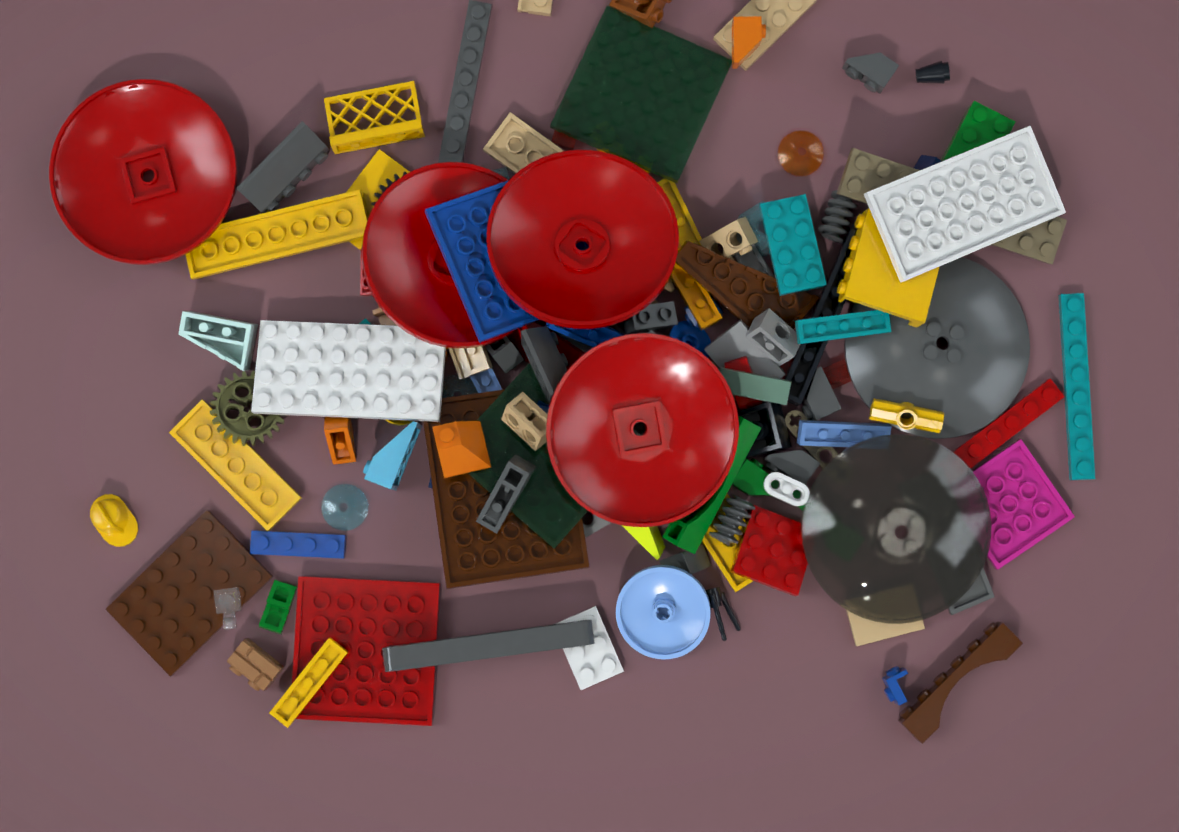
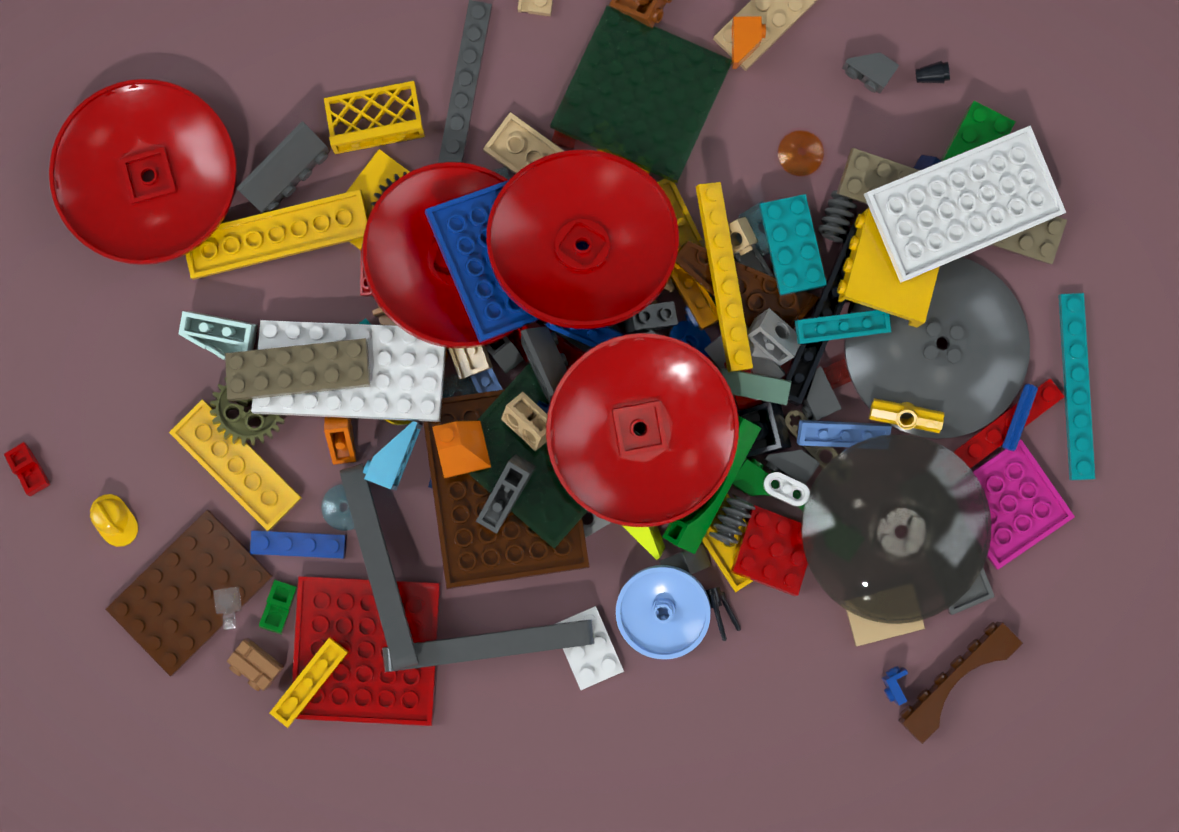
(27, 468): none -> red slope
(297, 369): none -> dark tan plate
(379, 568): none -> dark grey beam
(724, 277): none -> yellow plate
(1020, 417): none -> blue axle

